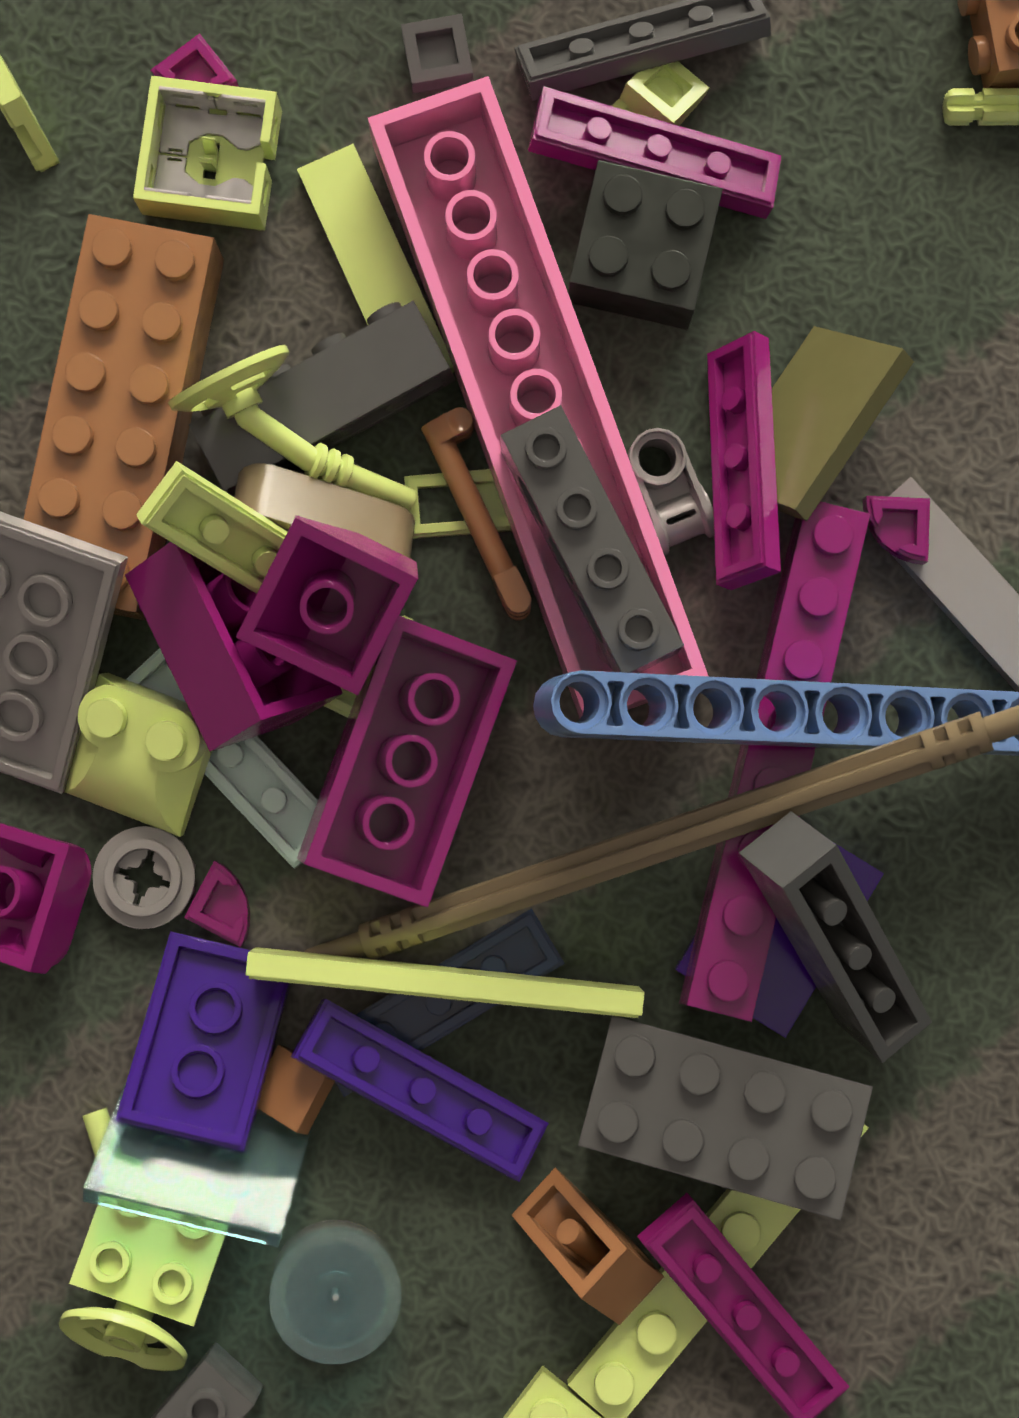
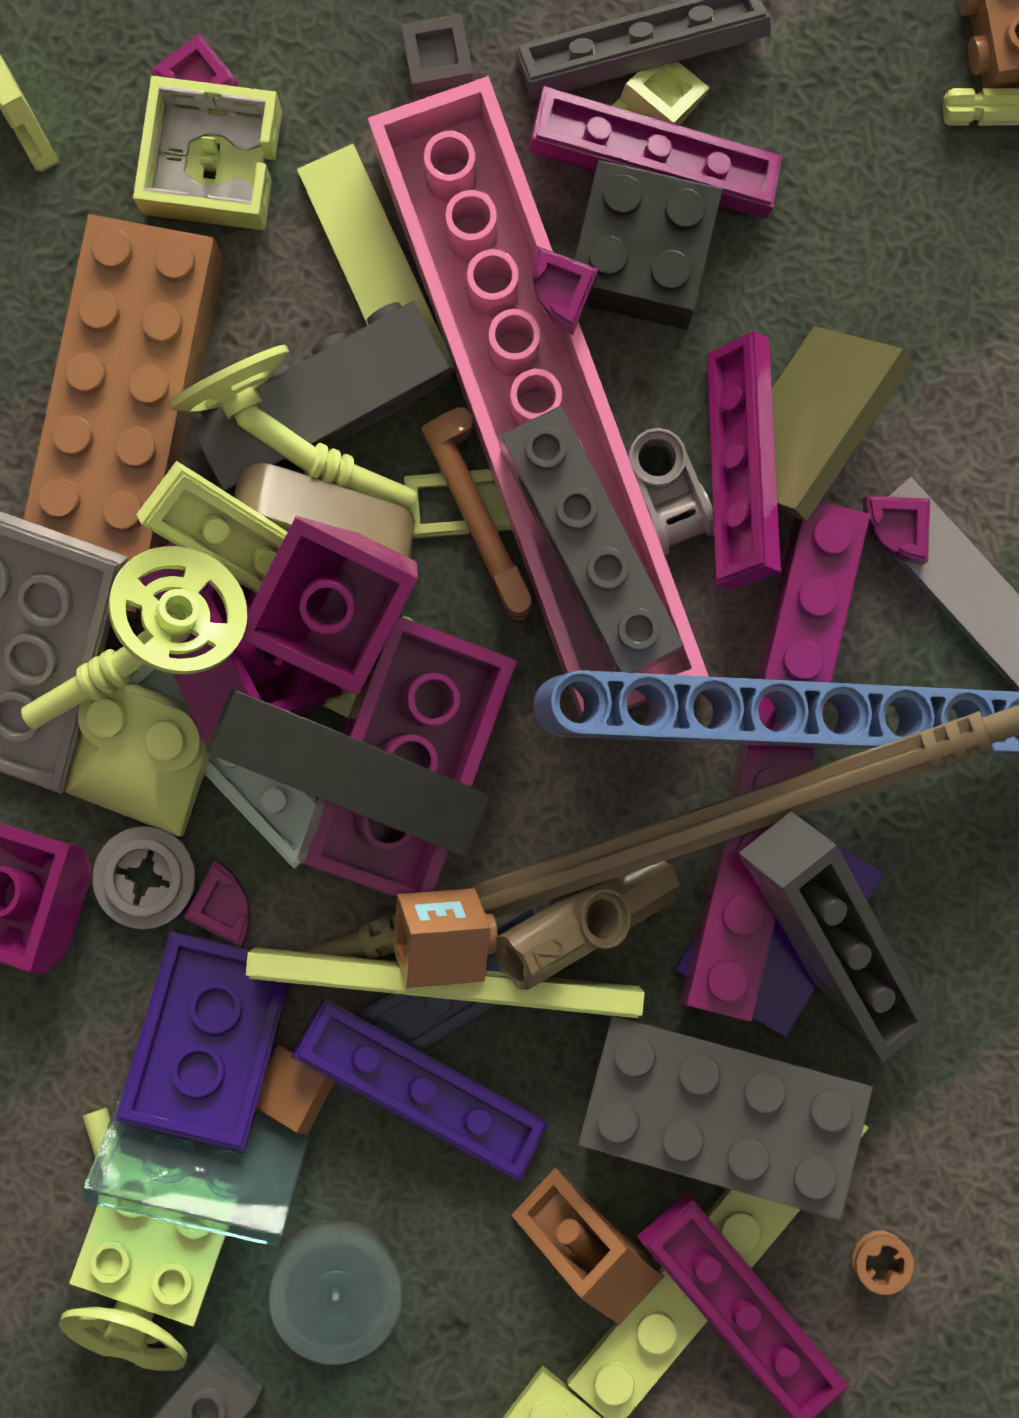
(165, 626): none -> yellowish green dish
(347, 772): none -> pearl dark grey slope
(442, 937): none -> medium nougat brick
(561, 934): none -> dark tan piece
(562, 287): none -> magenta tile
(893, 1279): none -> medium nougat bush

